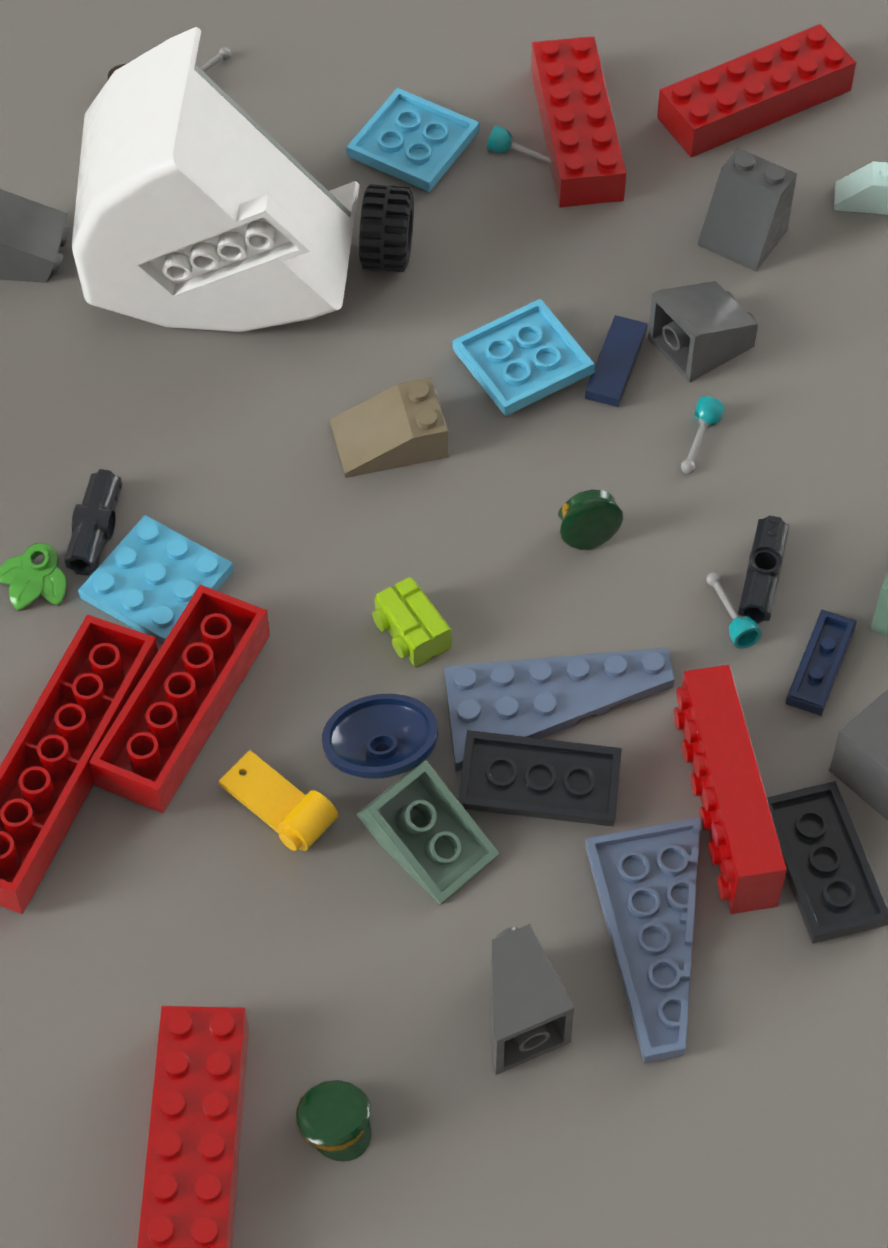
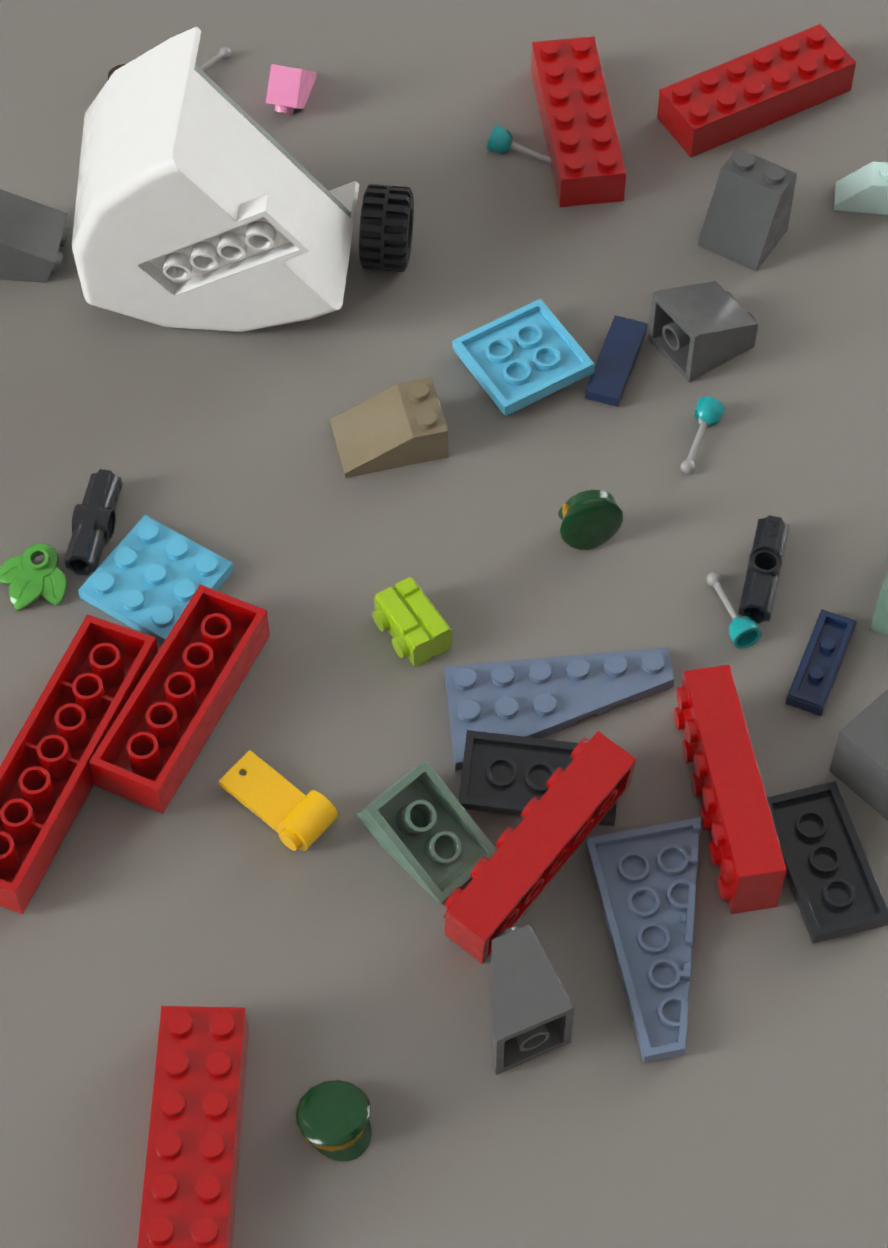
(289, 88): none -> bright pink slope
(380, 736): dark blue dish -> none
(413, 139): medium azure plate -> none
(538, 845): none -> red brick

